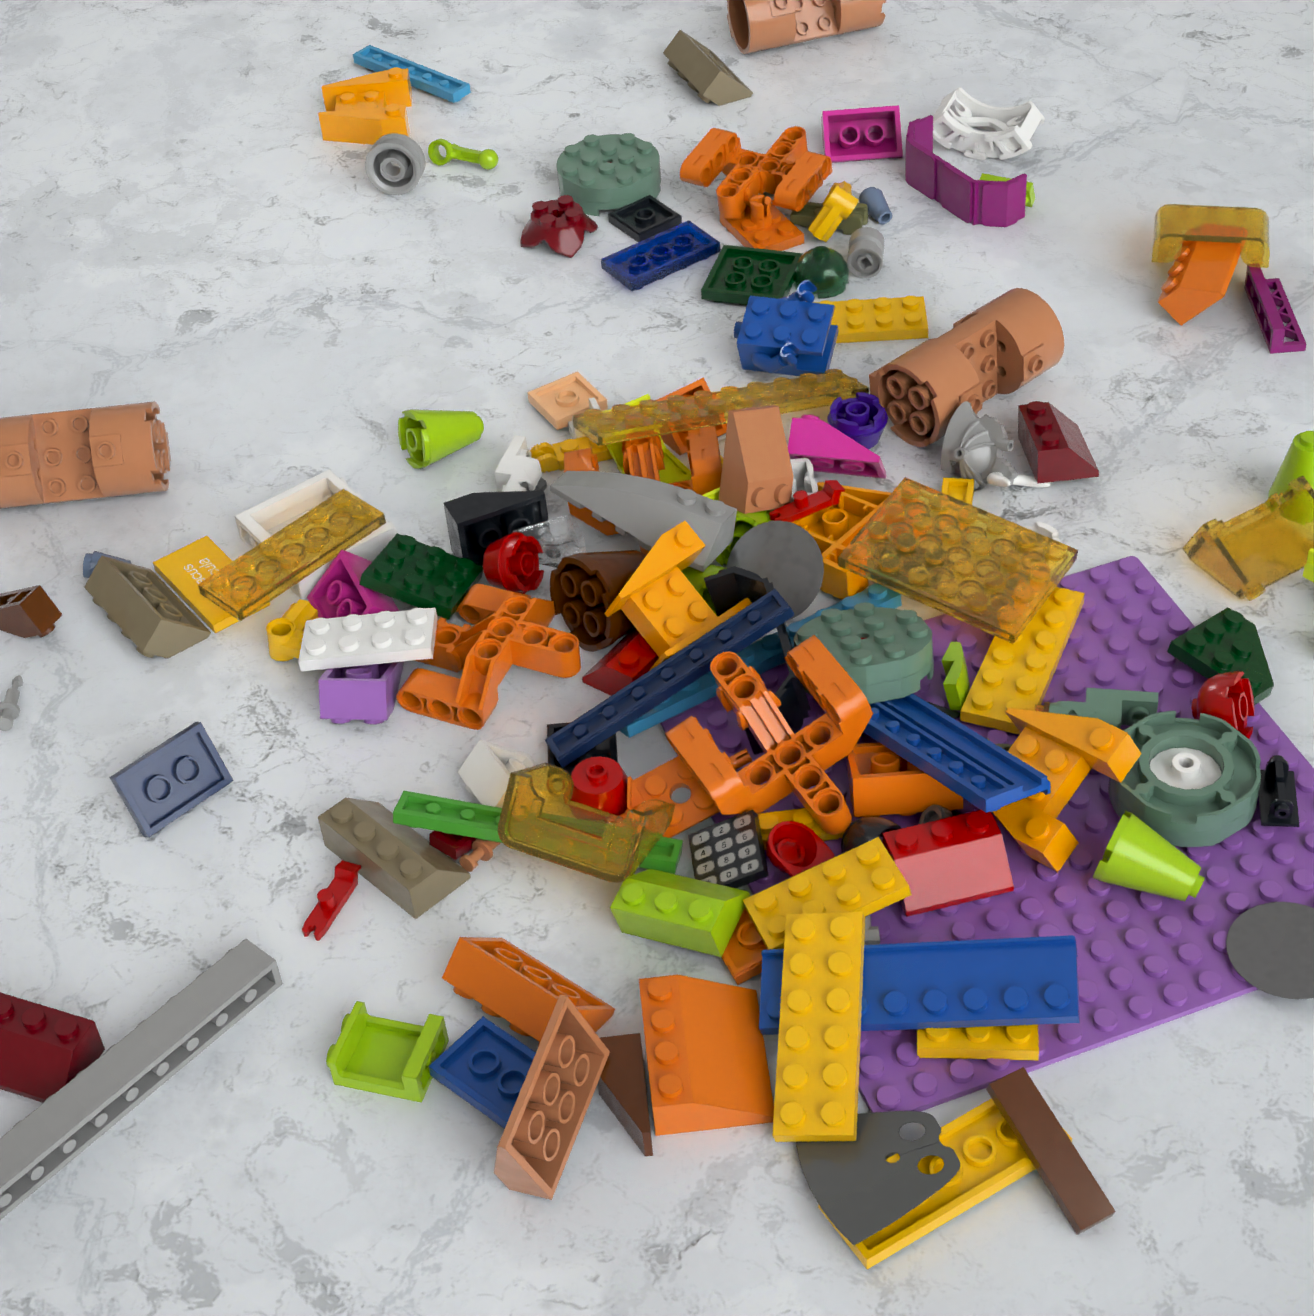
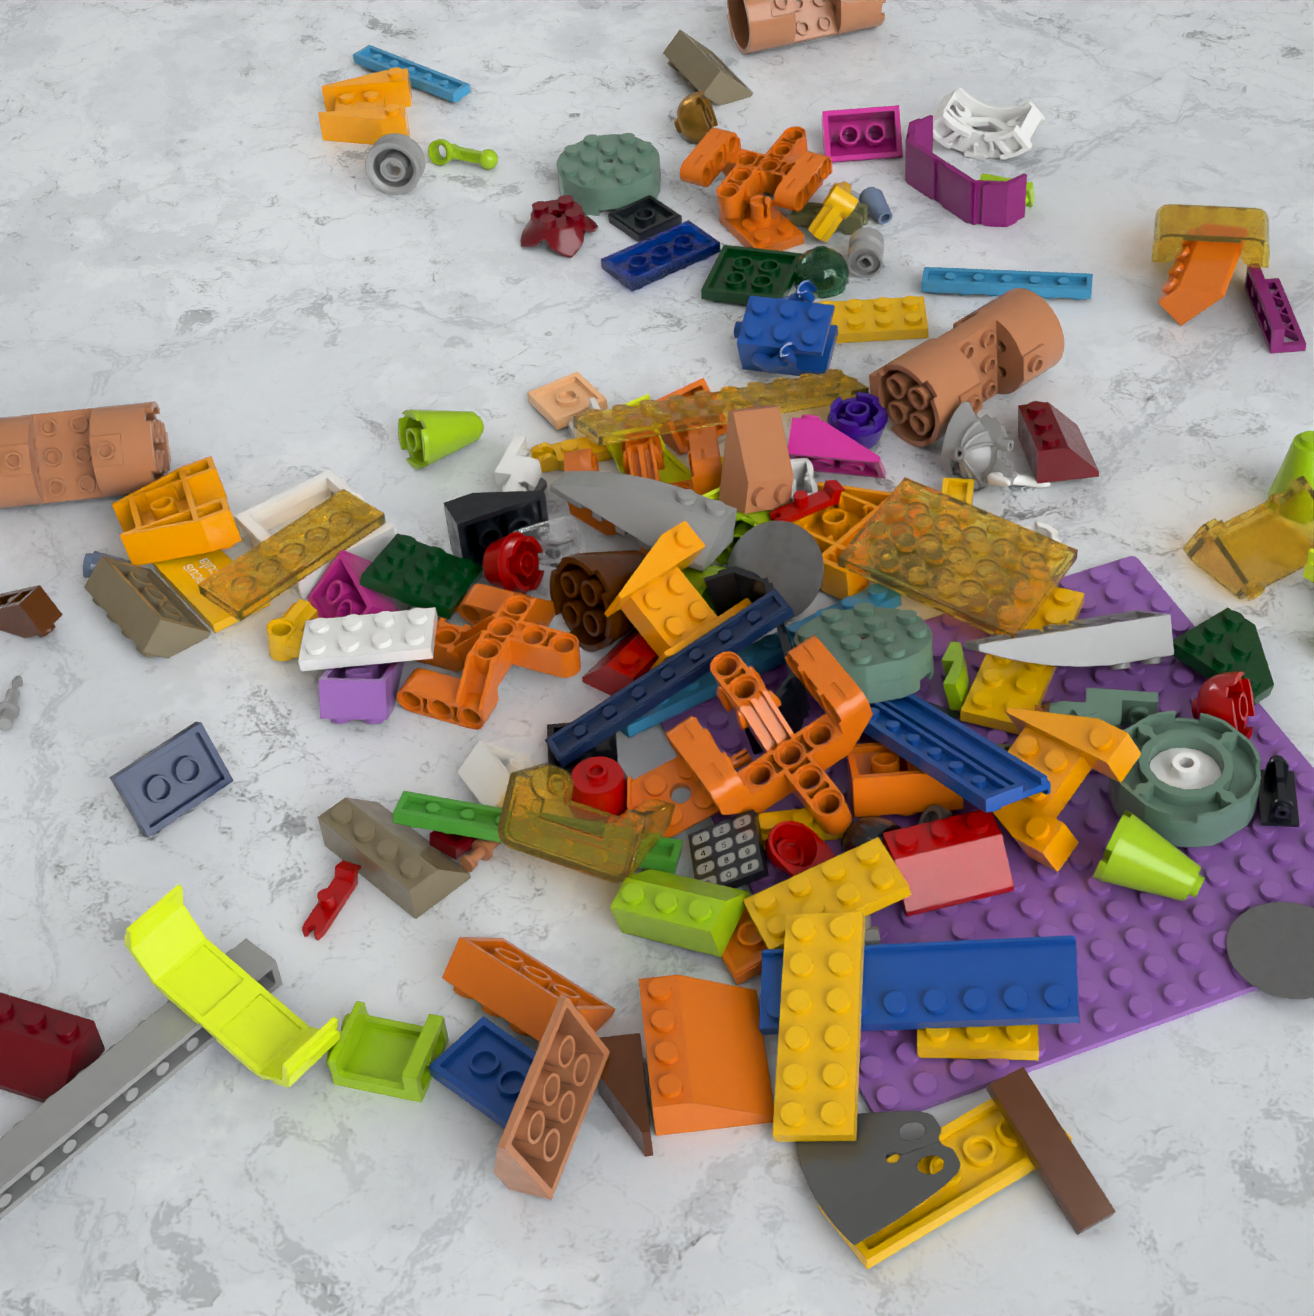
(177, 516): none -> light orange wedge
(224, 996): none -> neon yellow windscreen
(695, 117): none -> pearl gold cylinder
(997, 282): none -> dark azure plate
(1088, 641): none -> wedge

